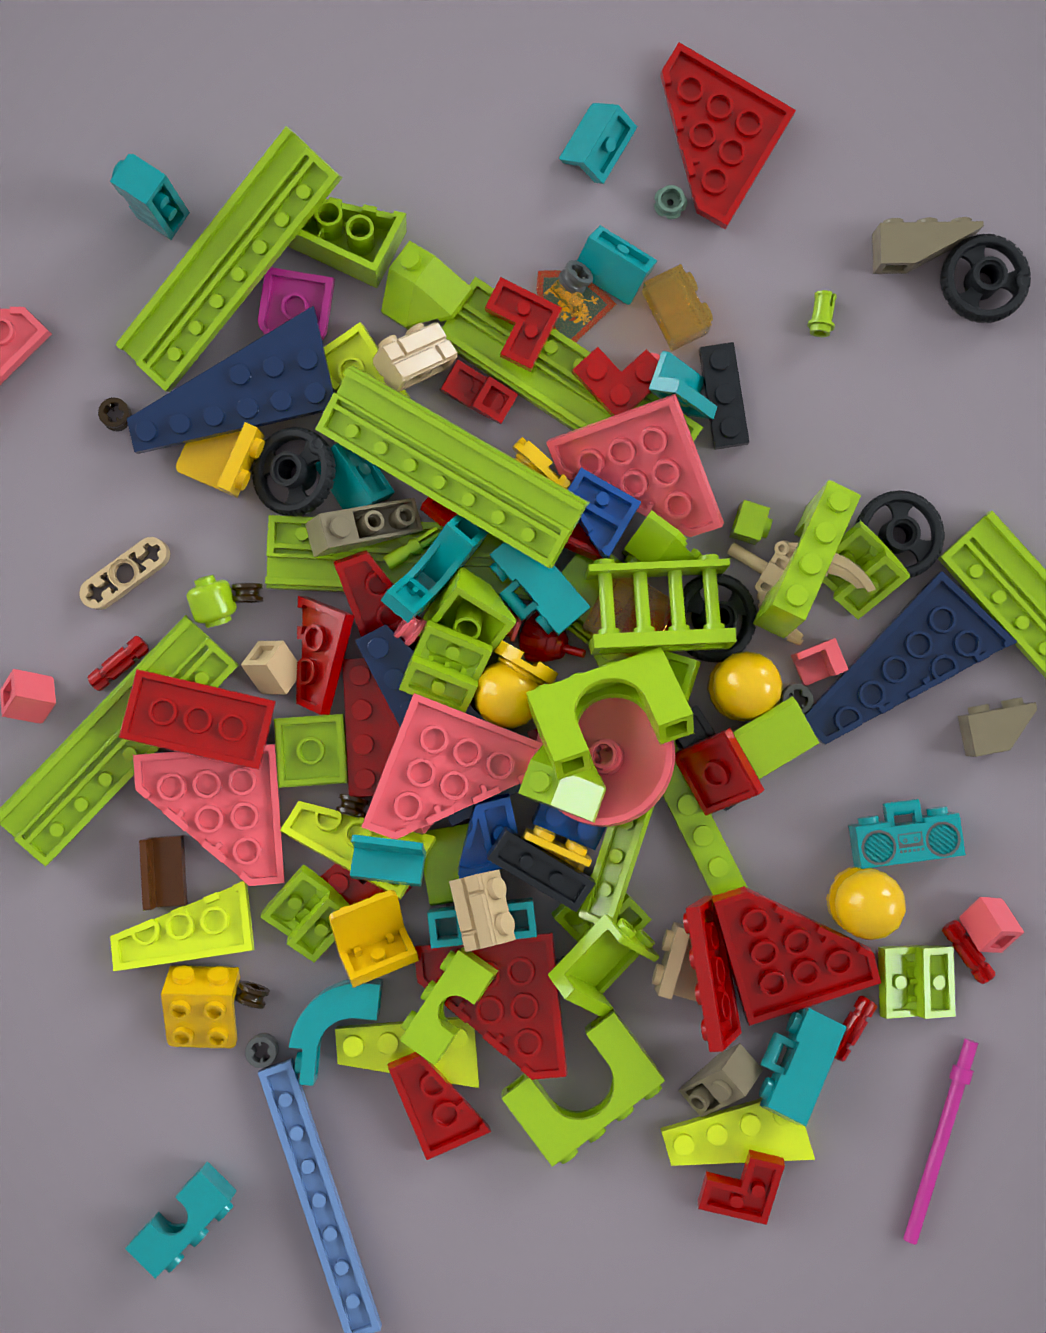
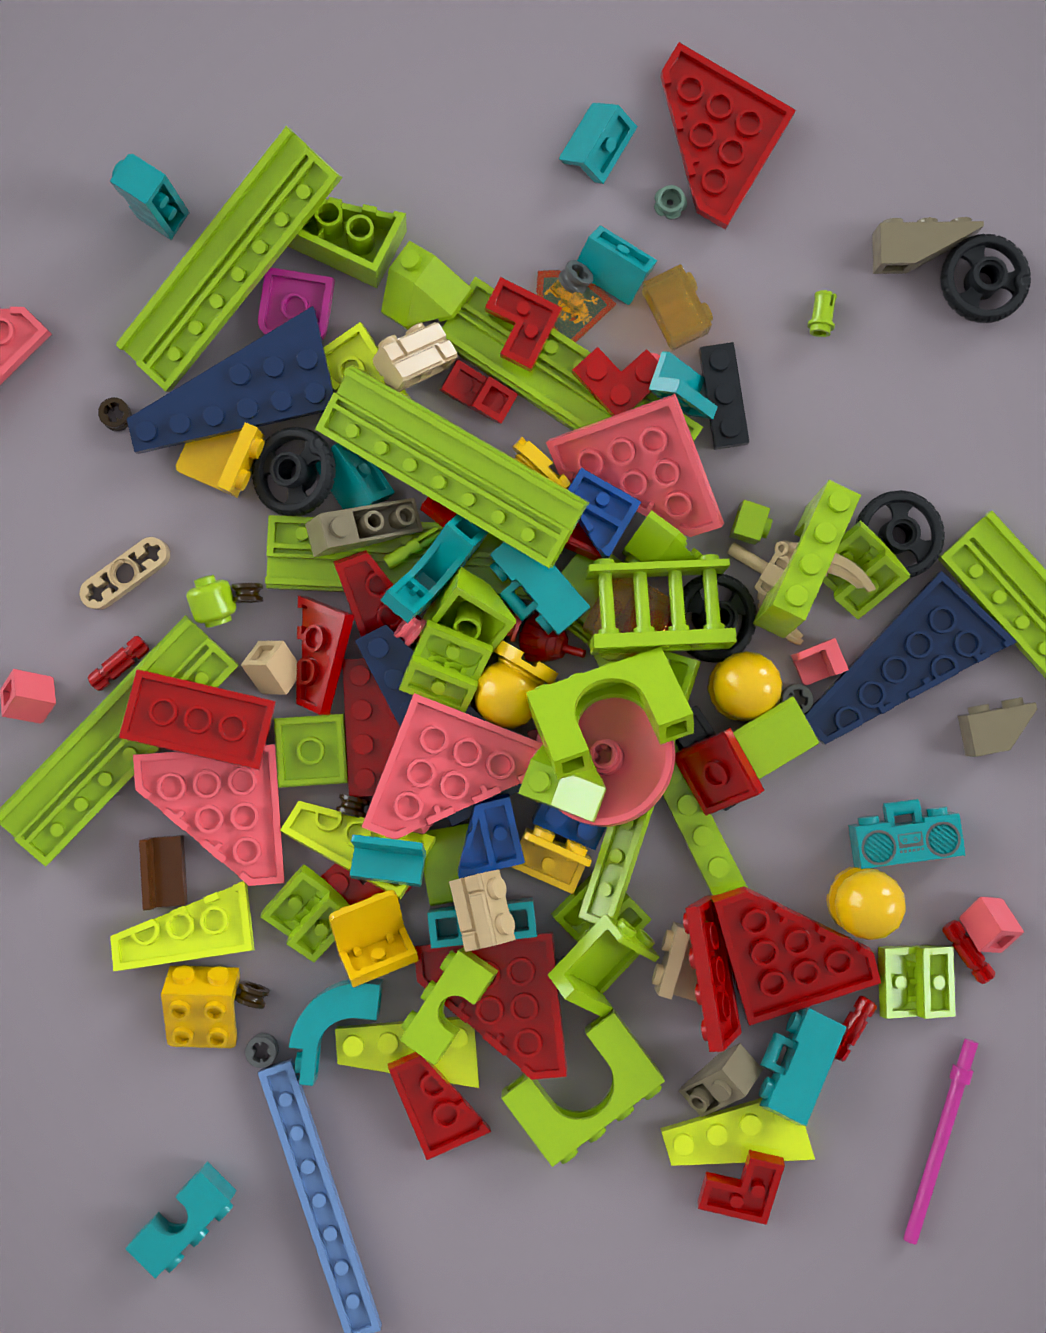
(540, 869): black plate -> none

